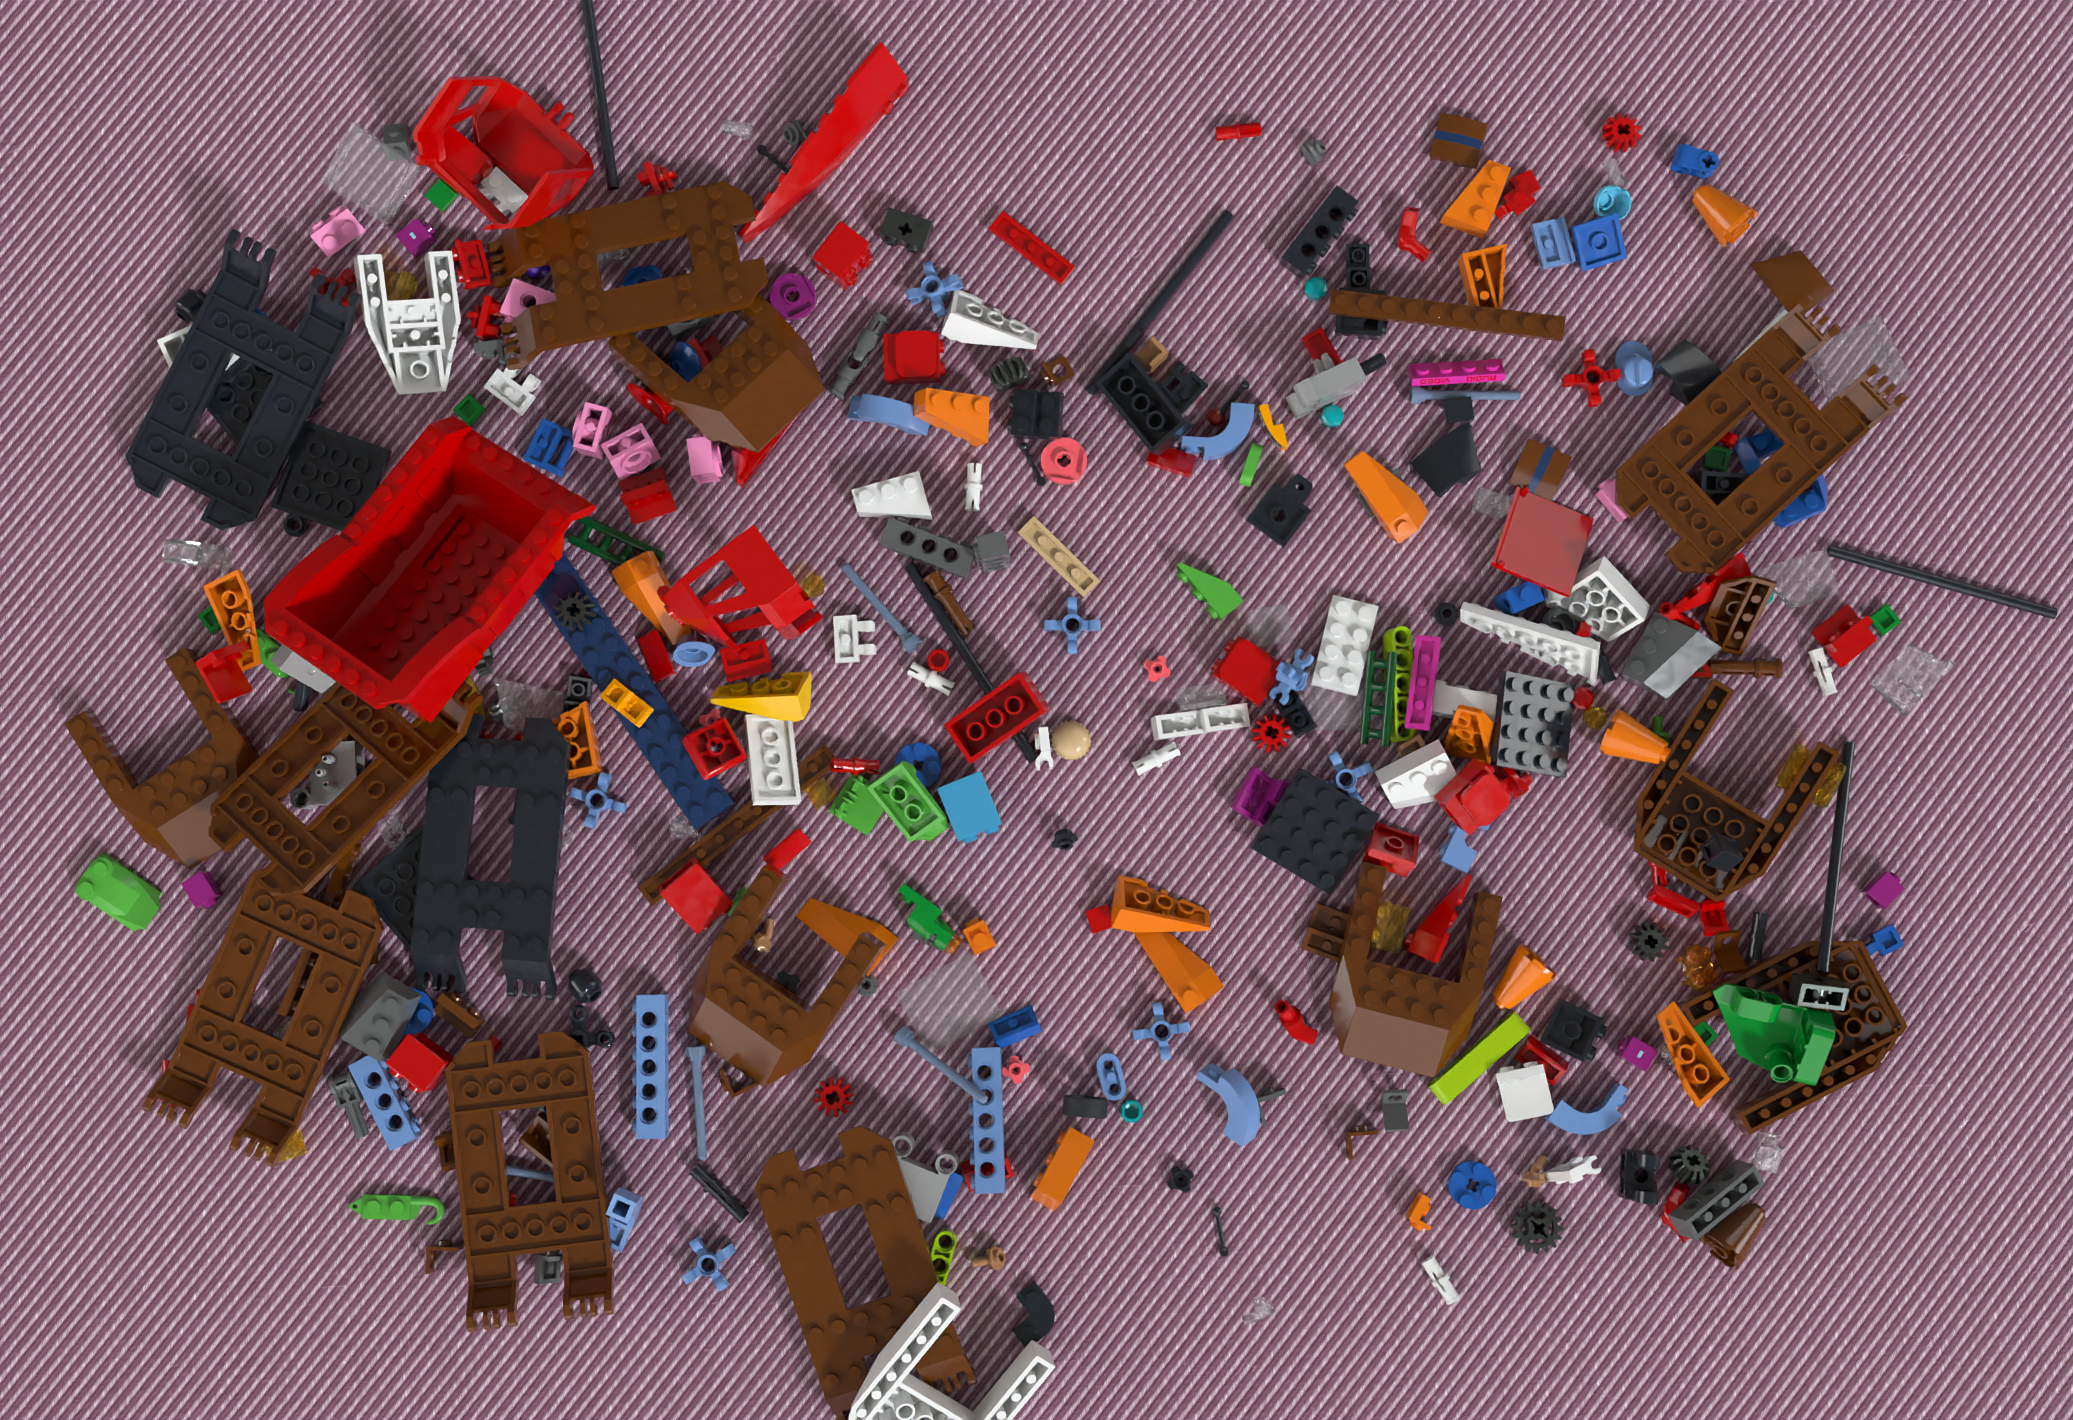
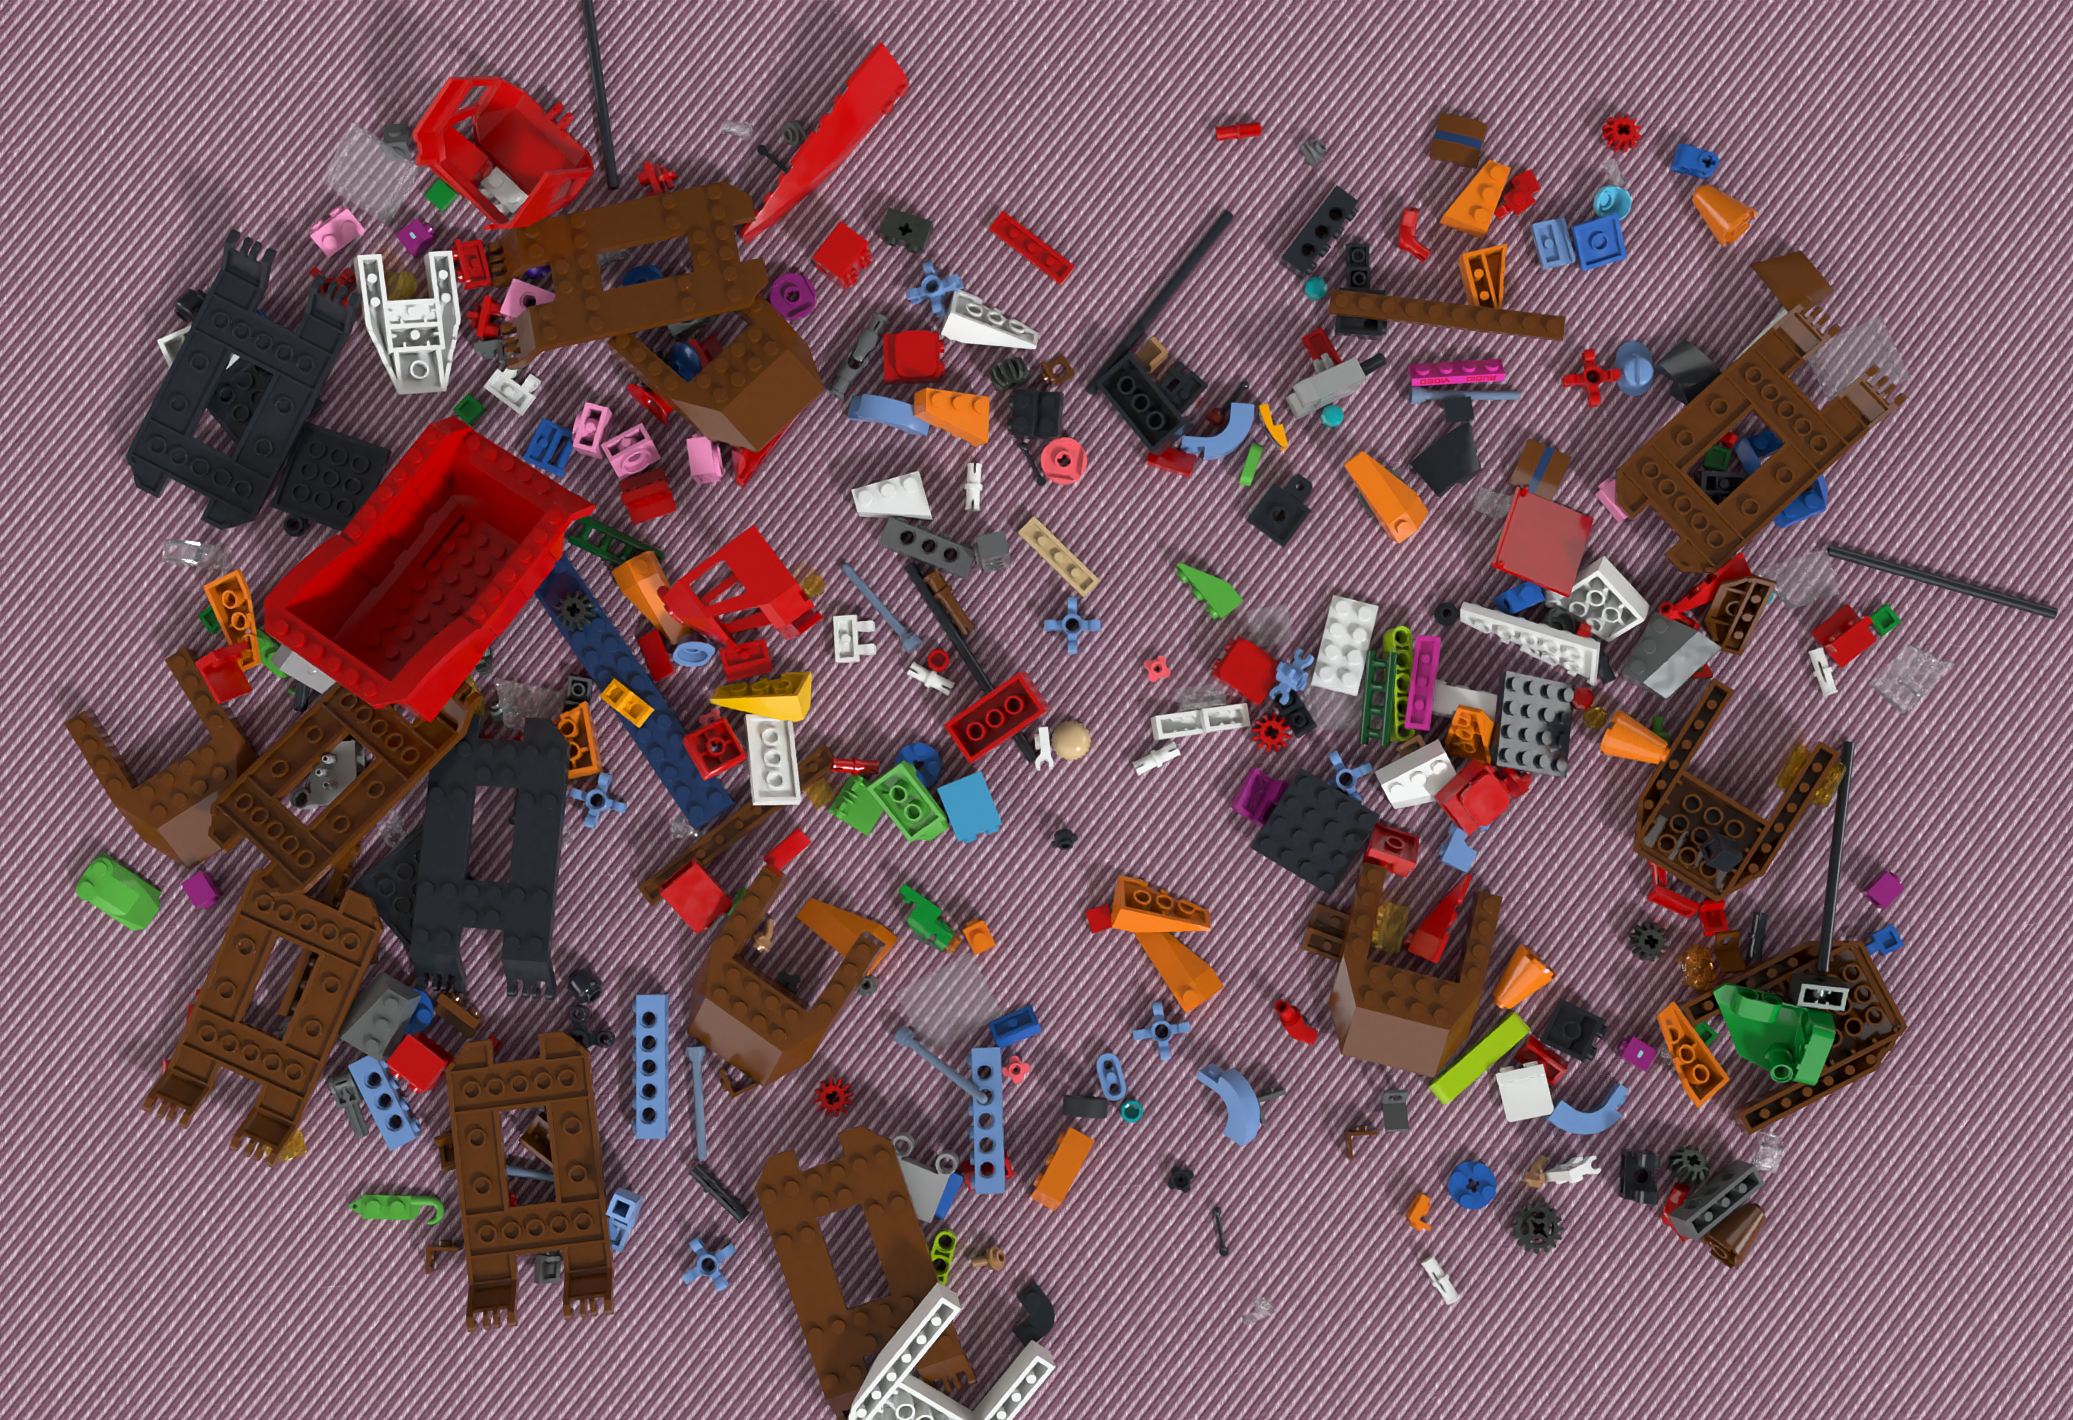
(1755, 668): reddish brown pin -> none

